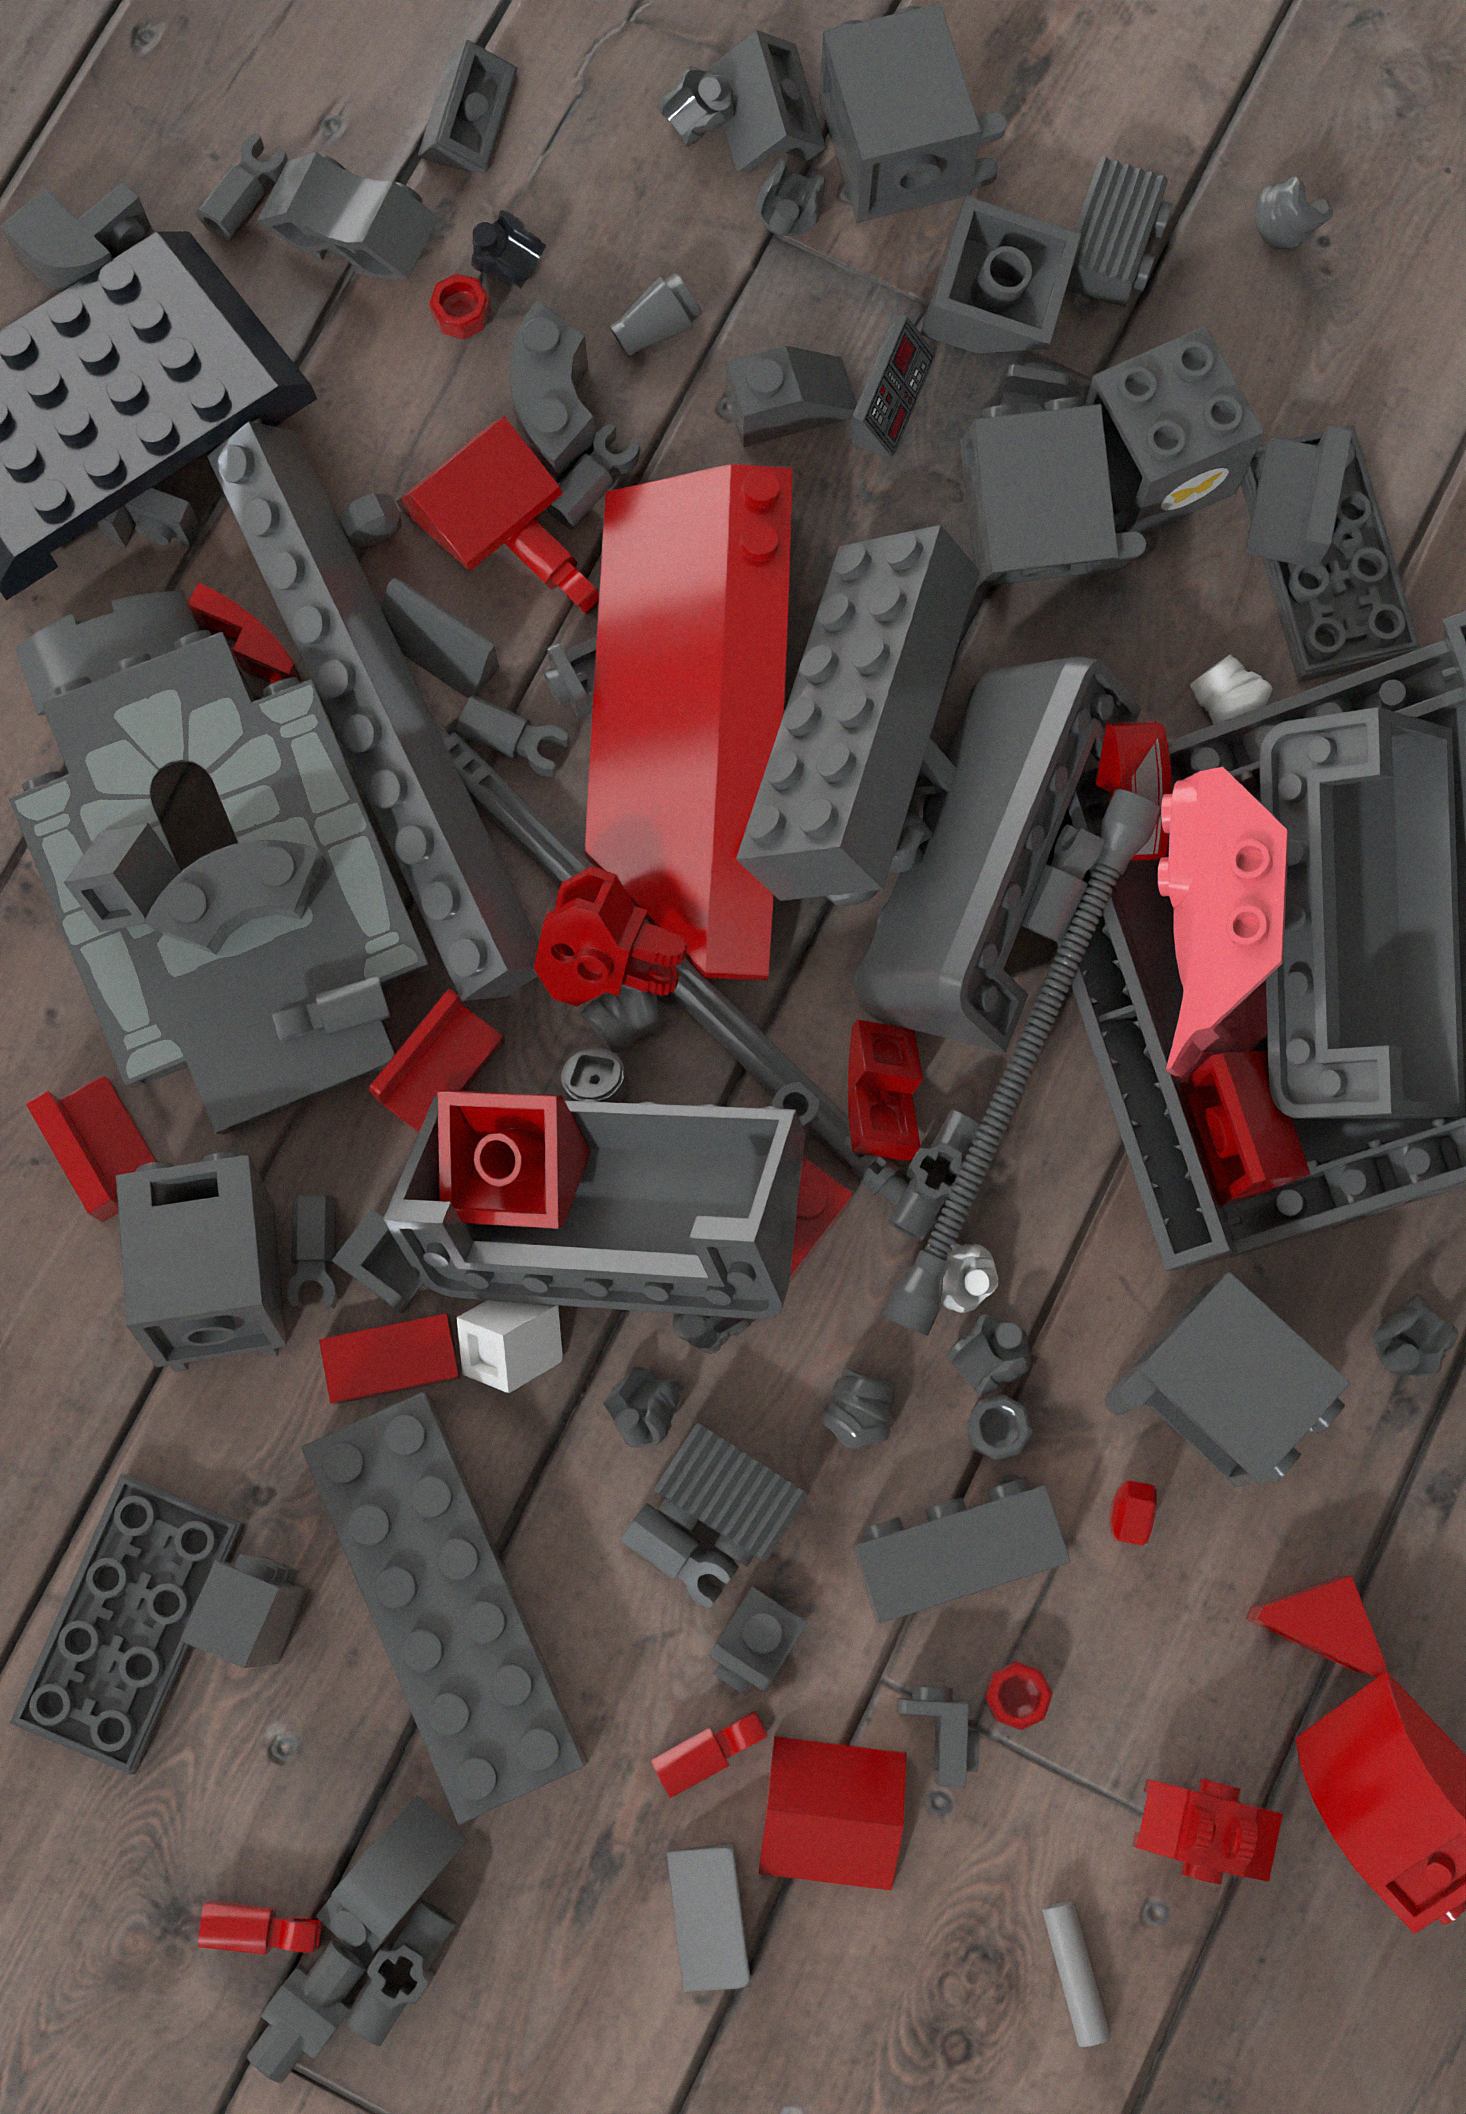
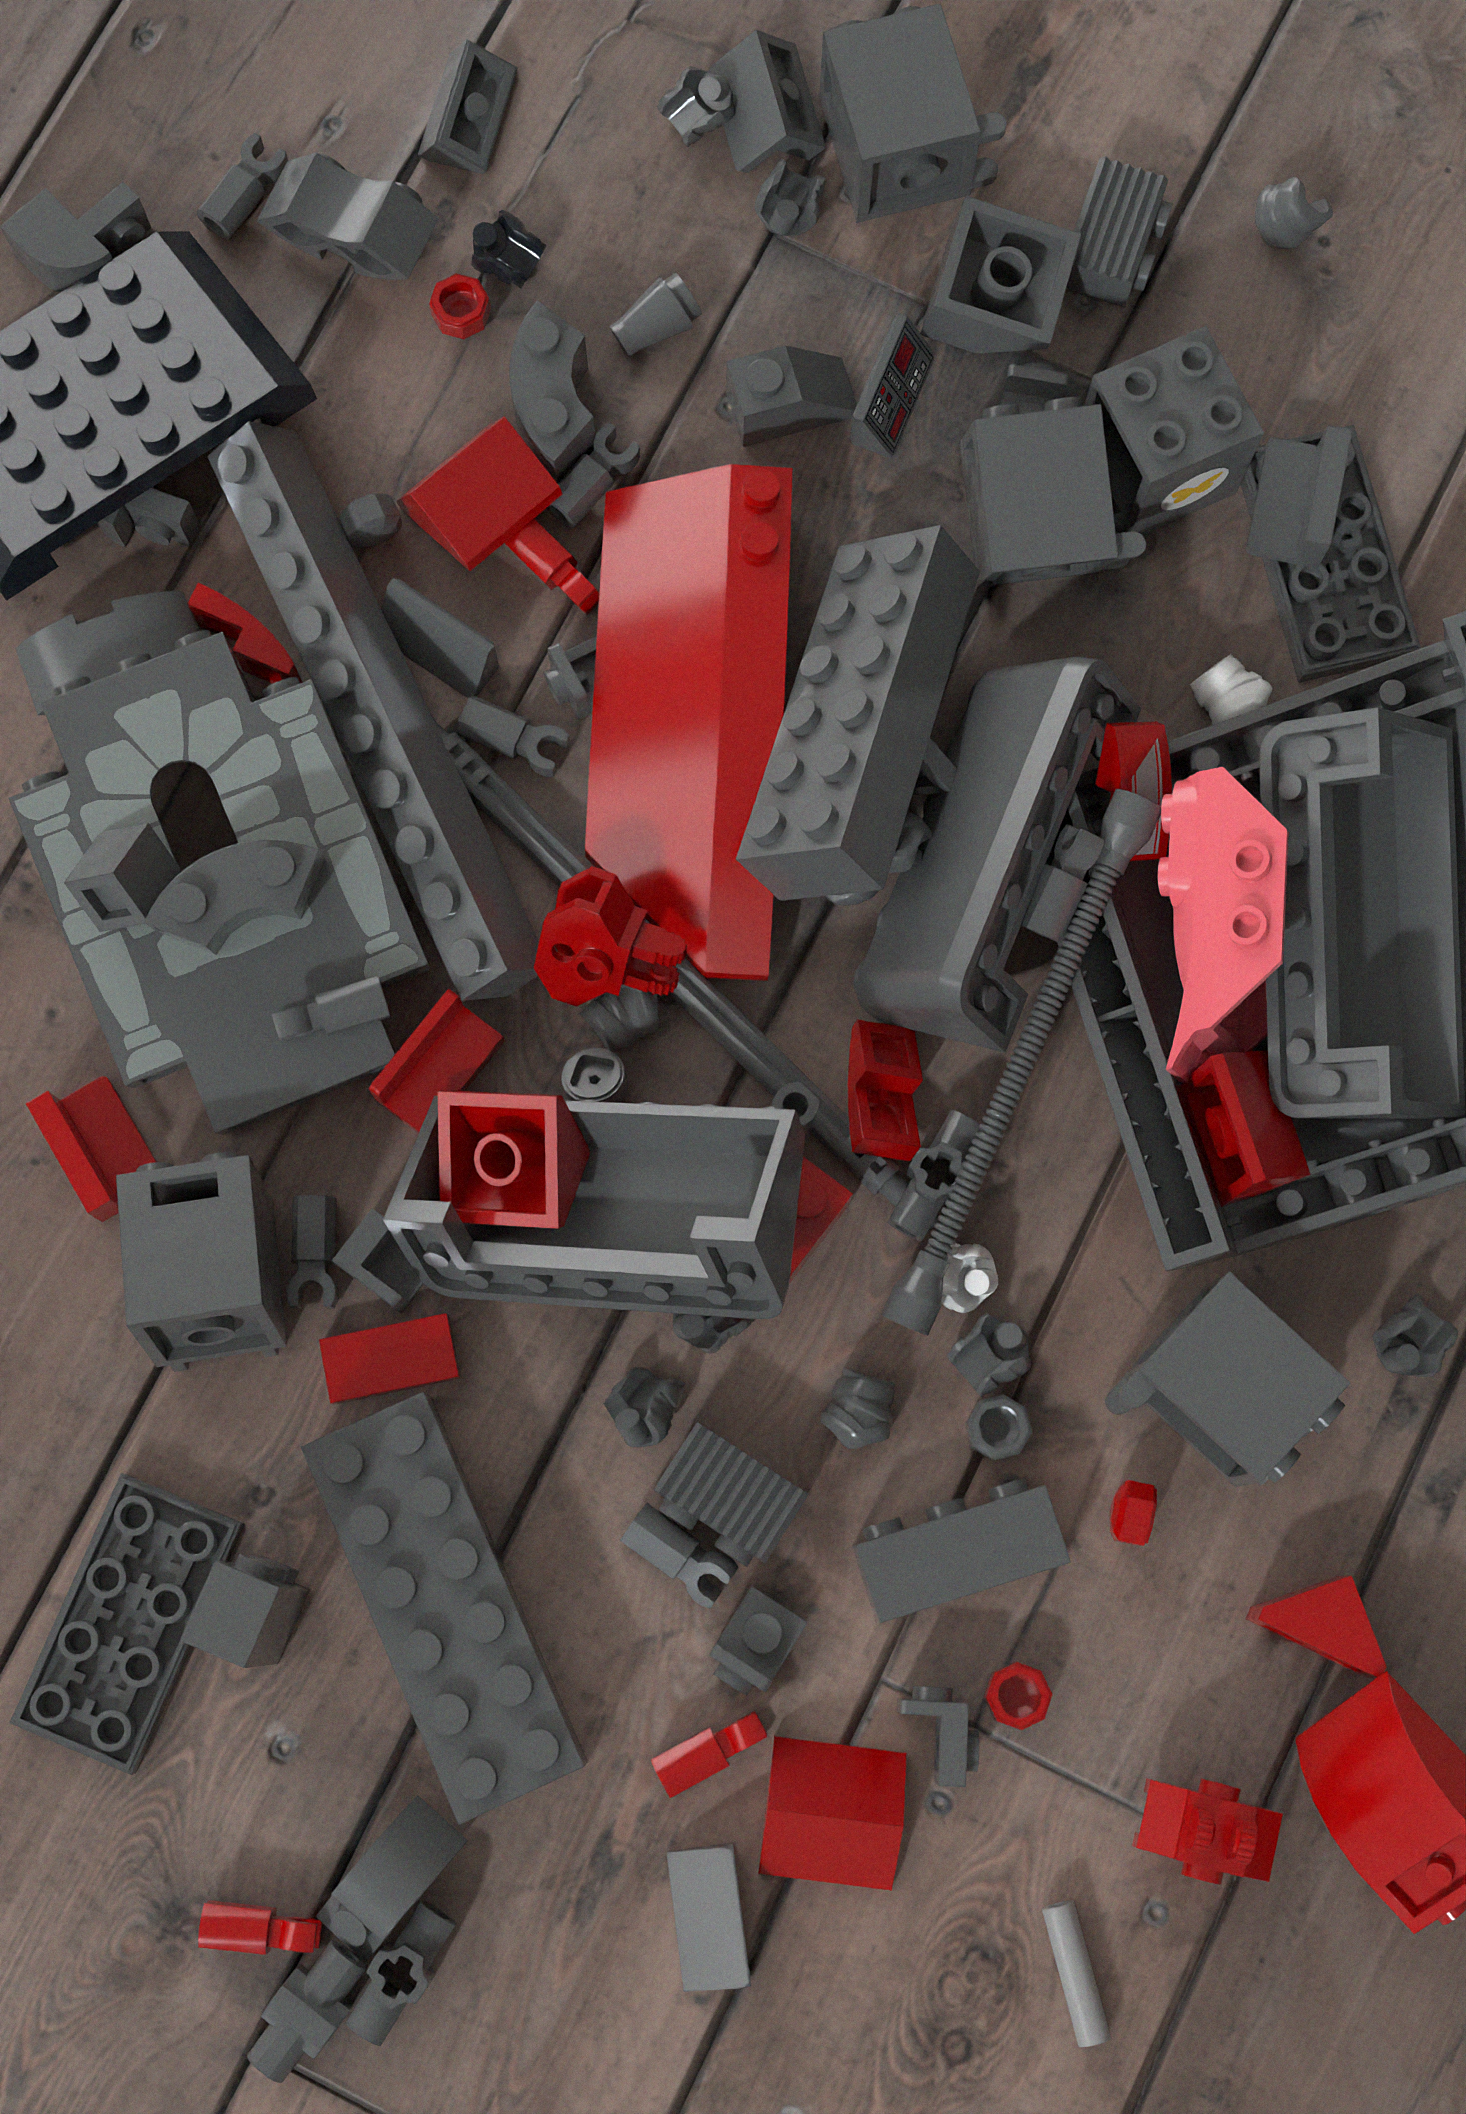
(509, 1342): white panel -> none

